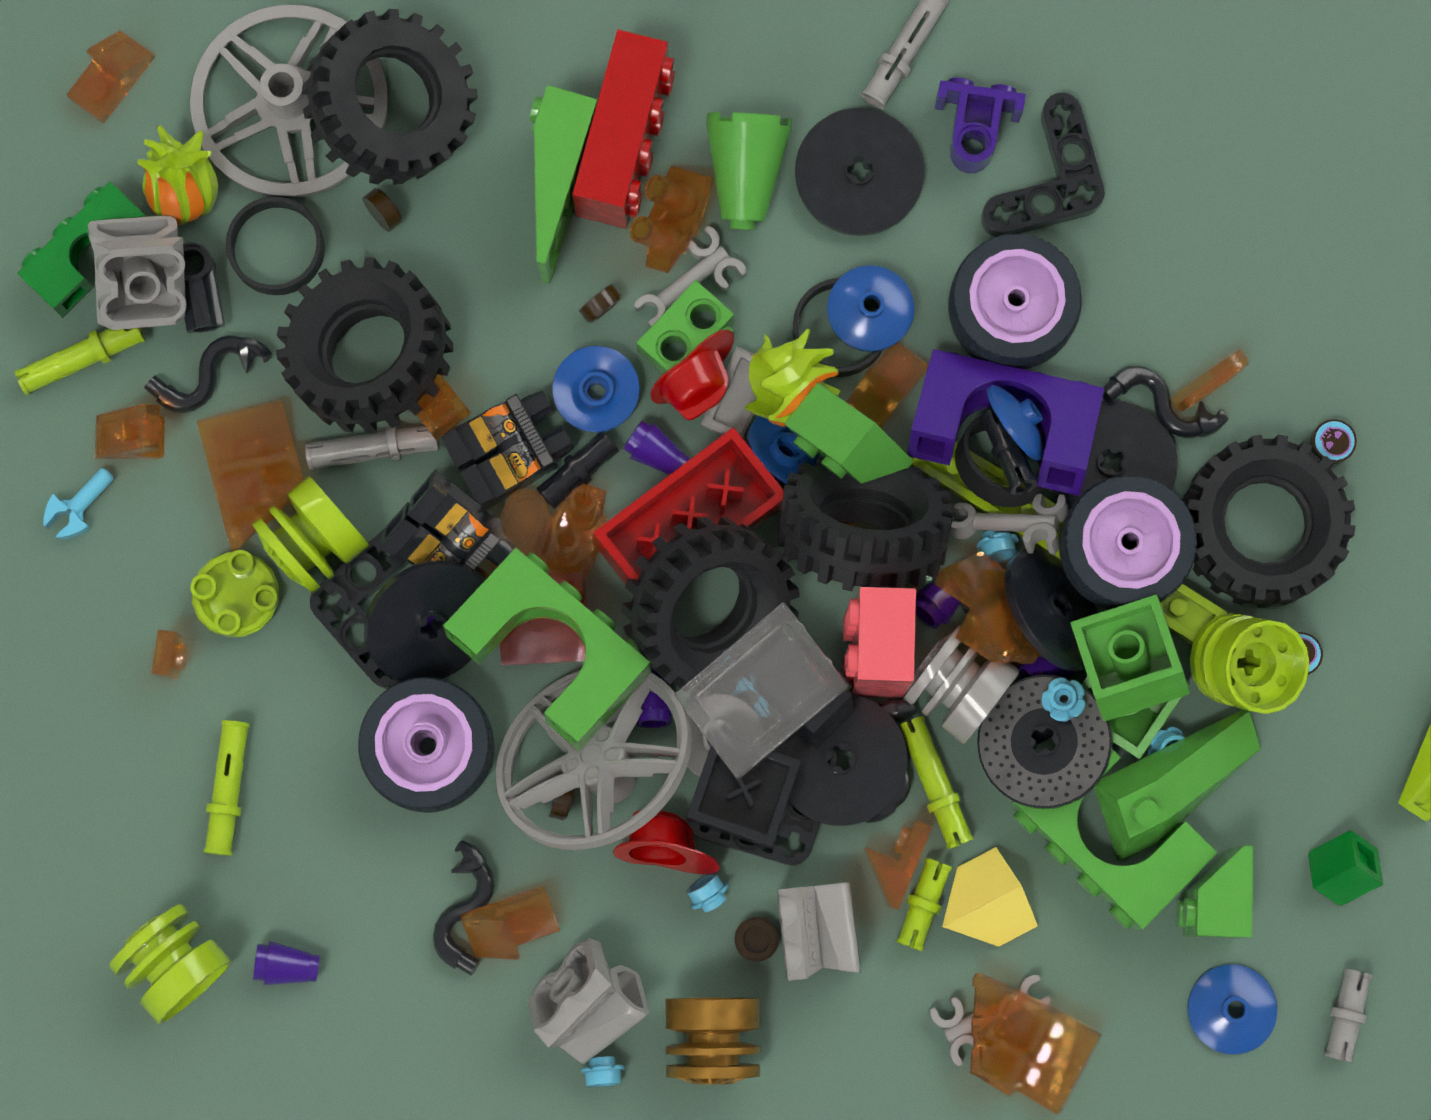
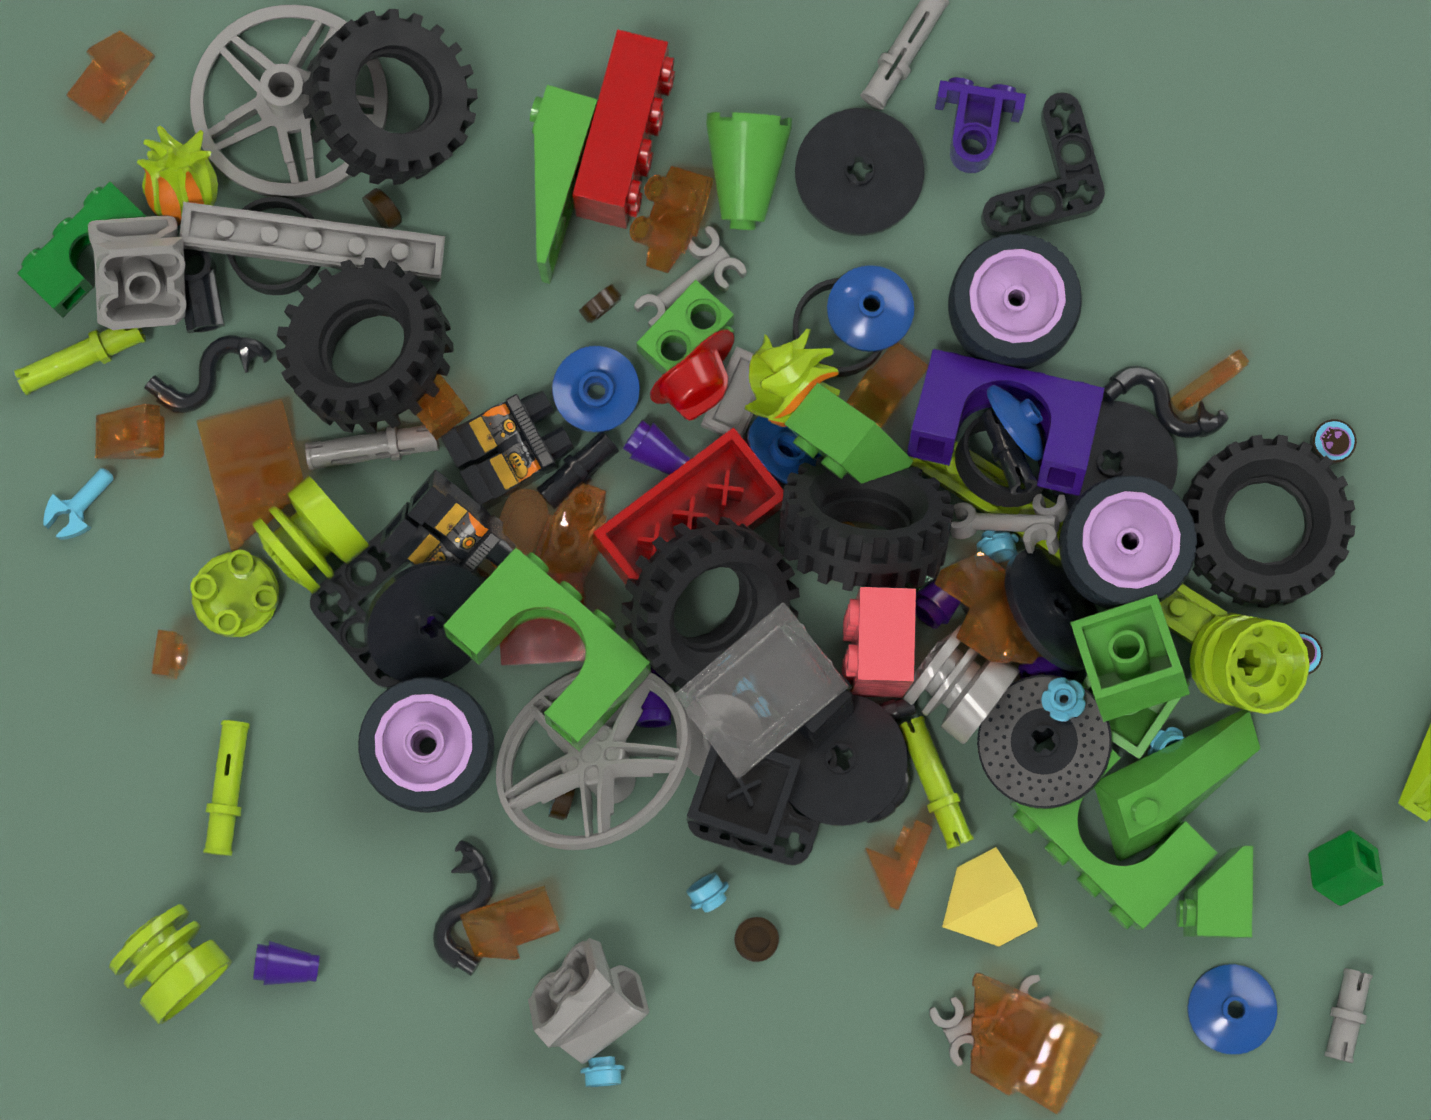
(307, 240): none -> light grey tile
(666, 843): red piece -> none
(712, 1038): pearl gold wheel -> none
(817, 930): light grey piece -> none
(924, 904): lime pin -> none

